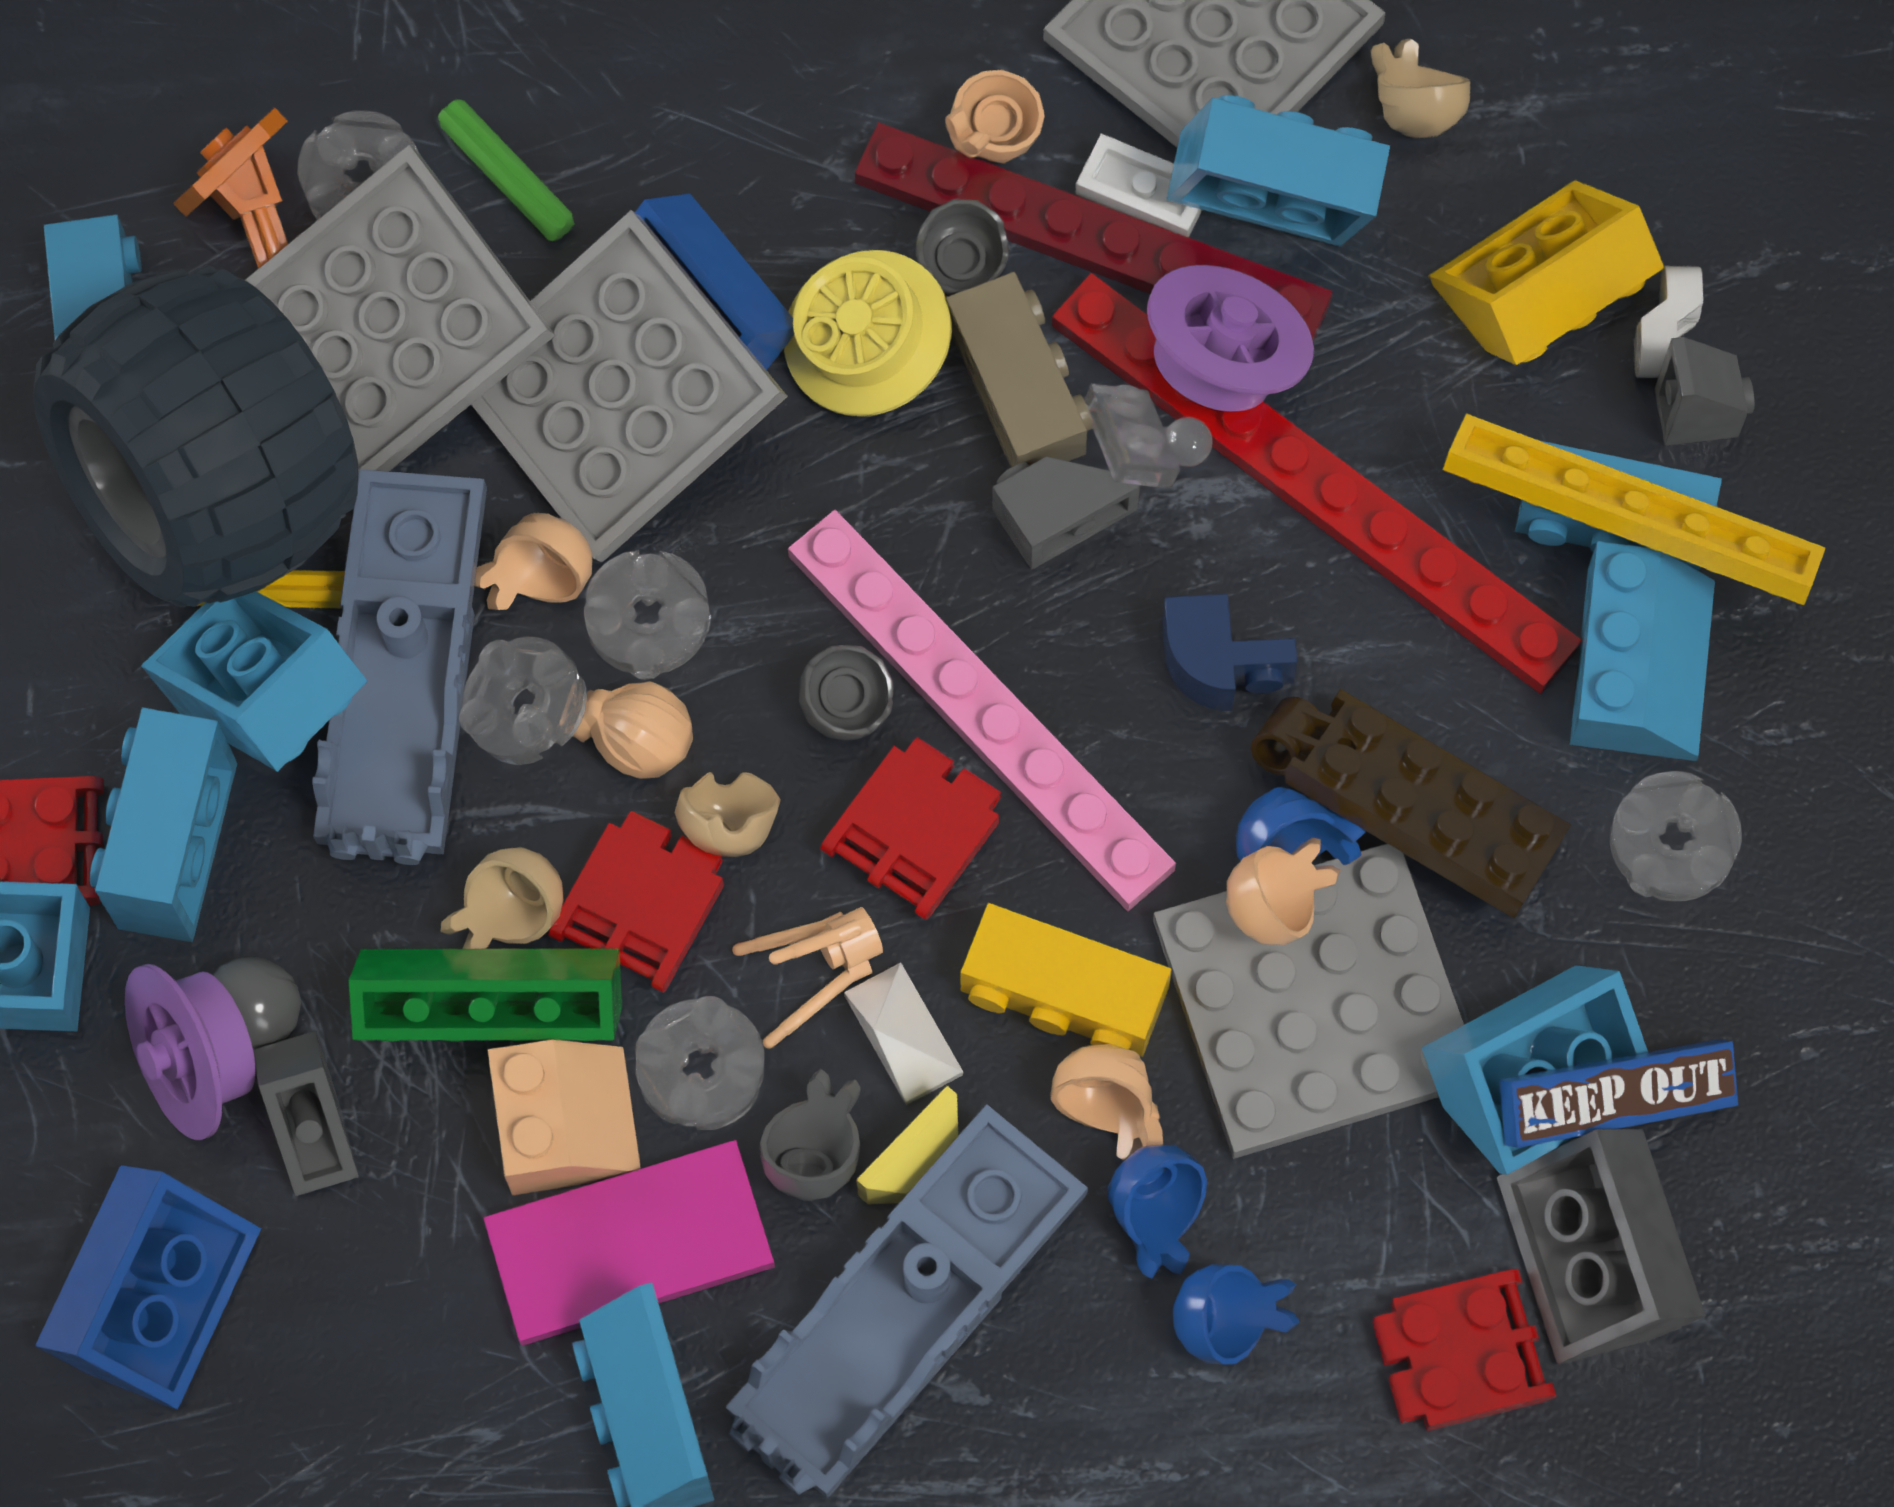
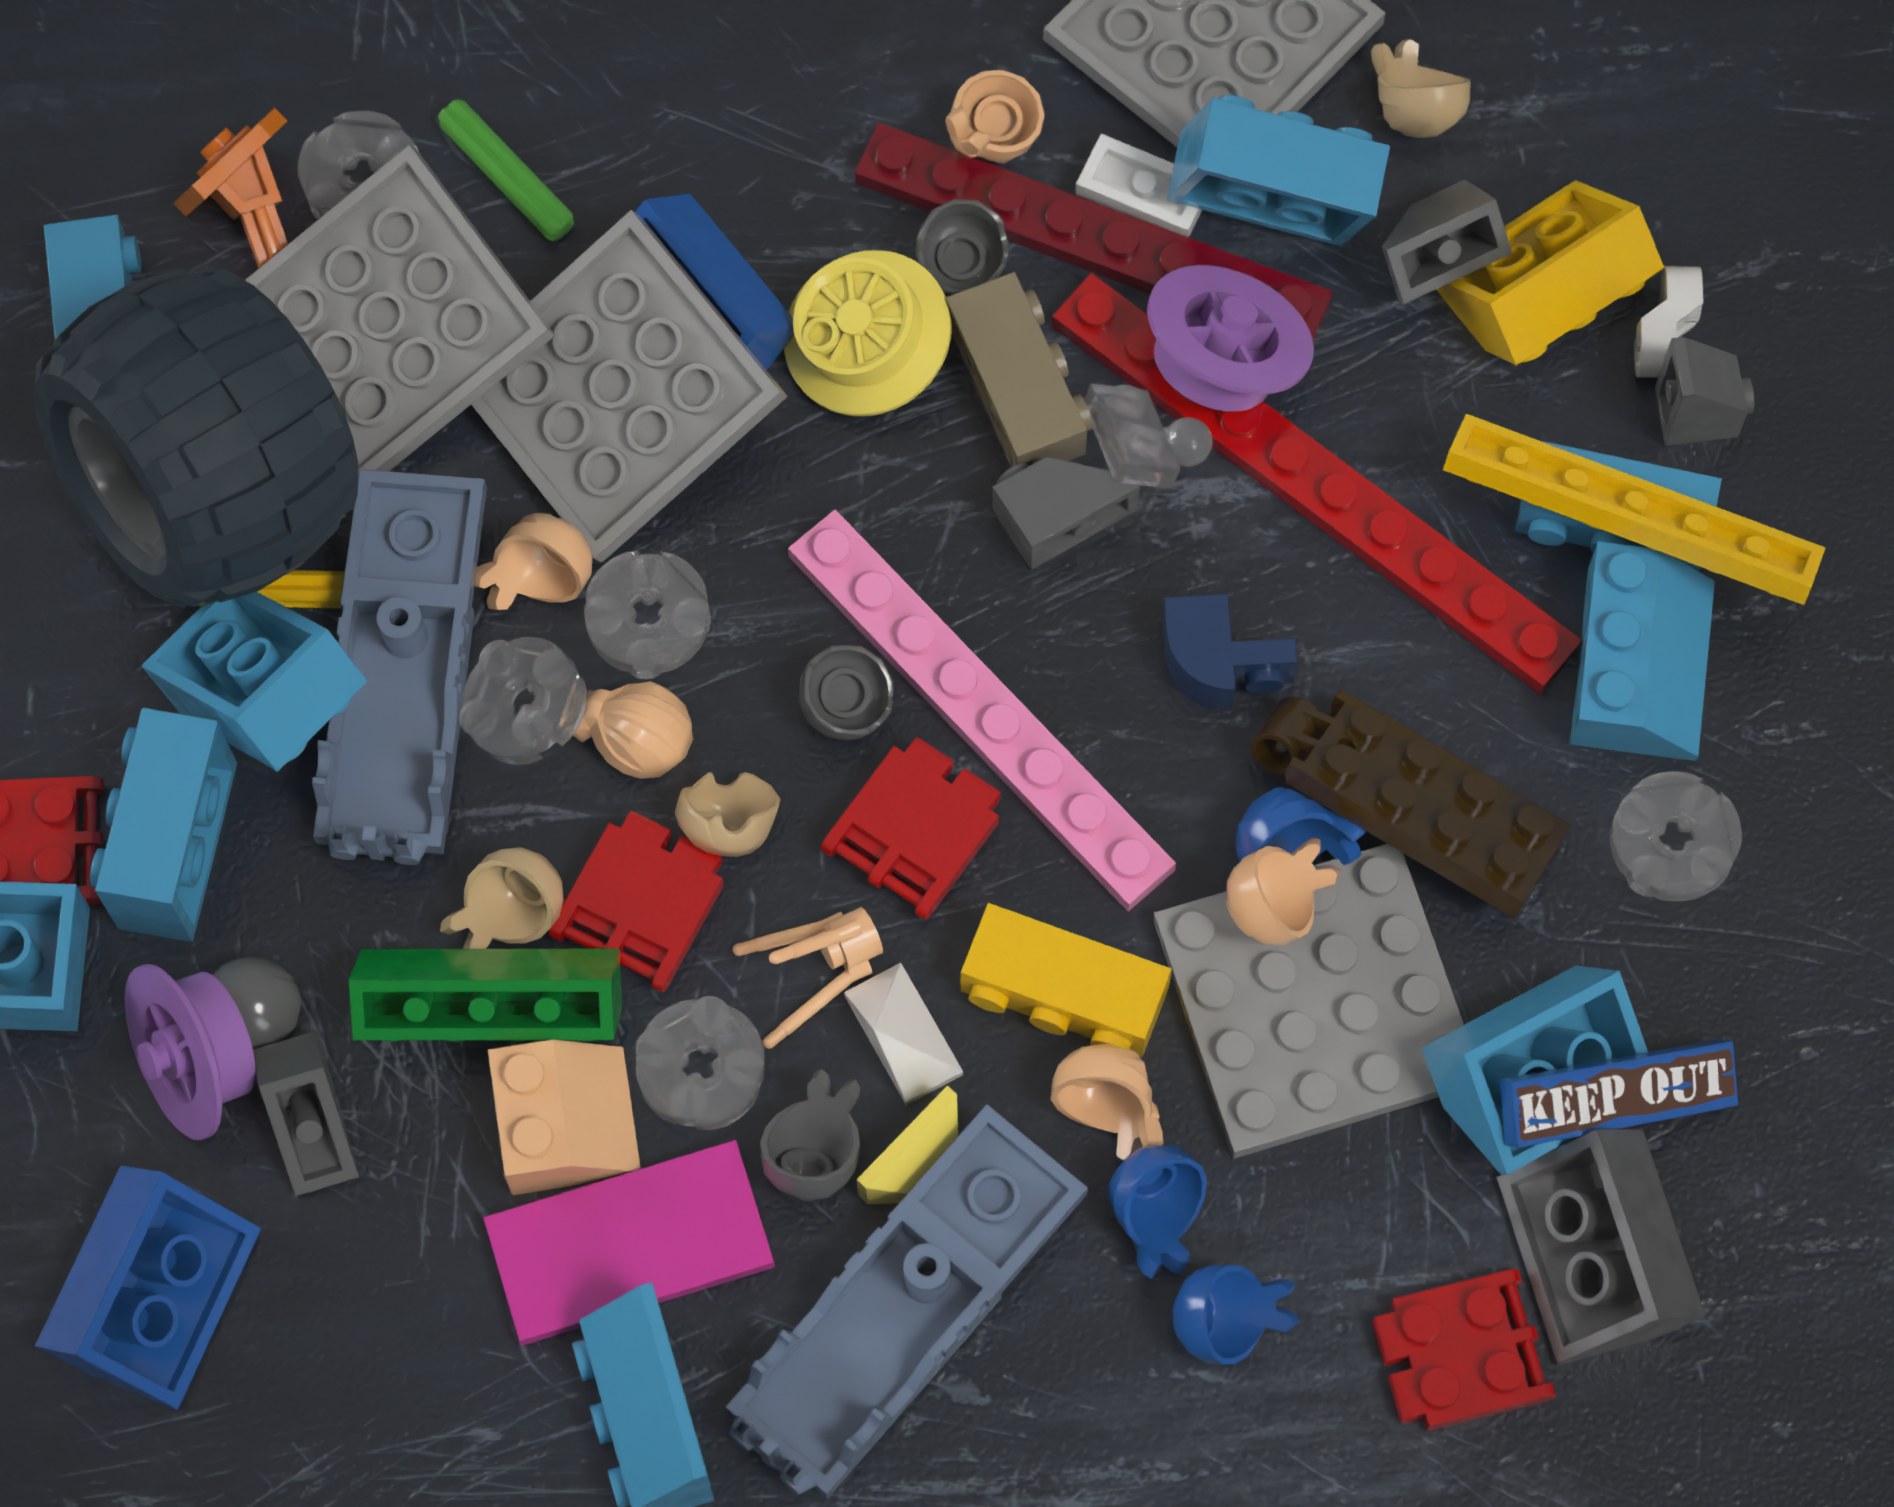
(1444, 240): none -> dark grey slope

